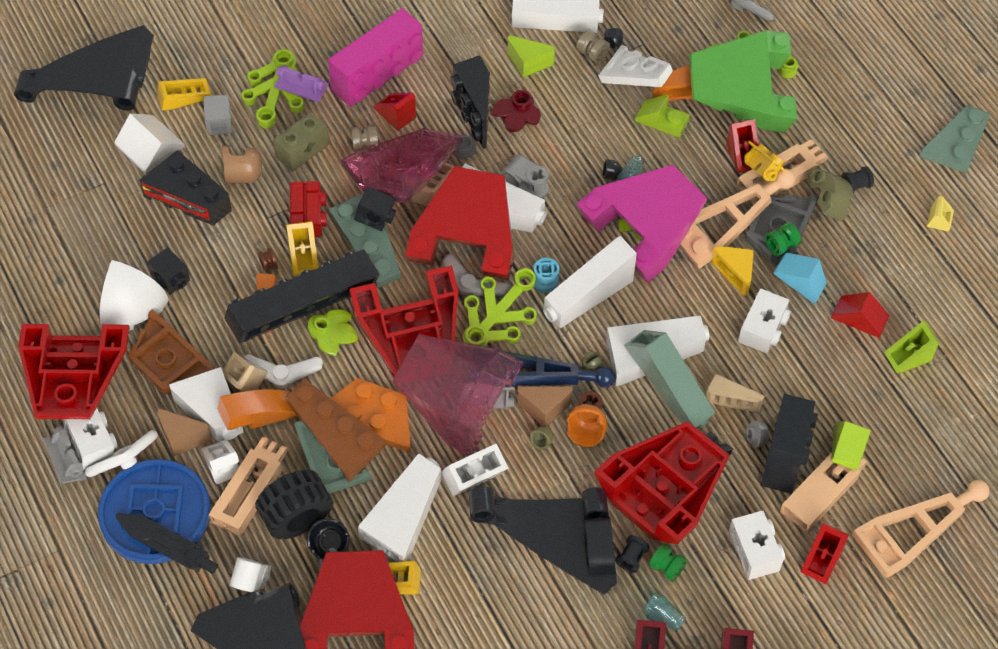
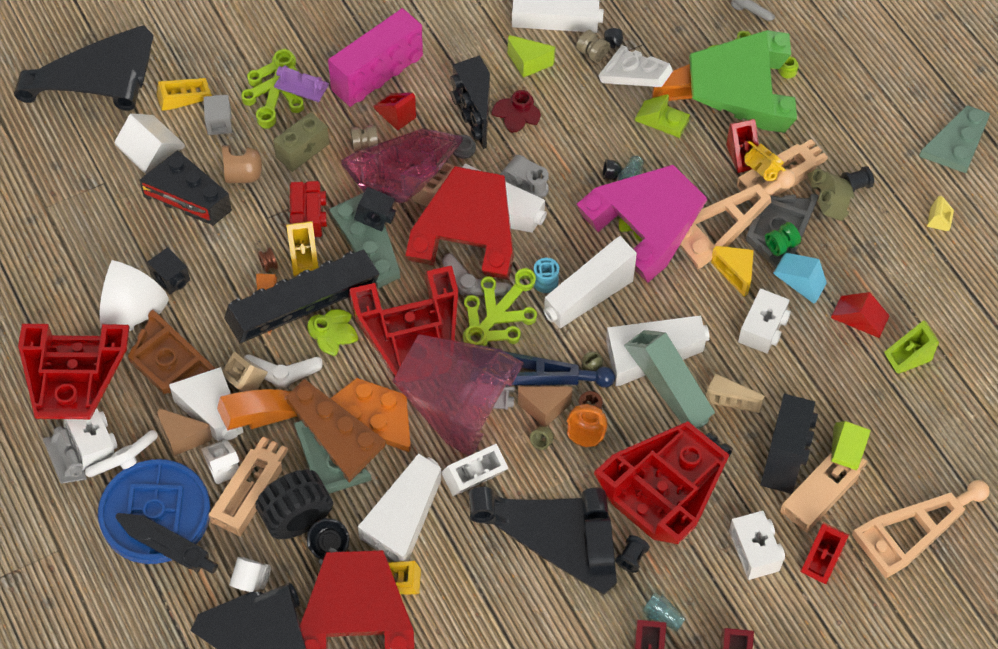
(669, 563): green wheel -> none
(757, 434): light grey plate -> none

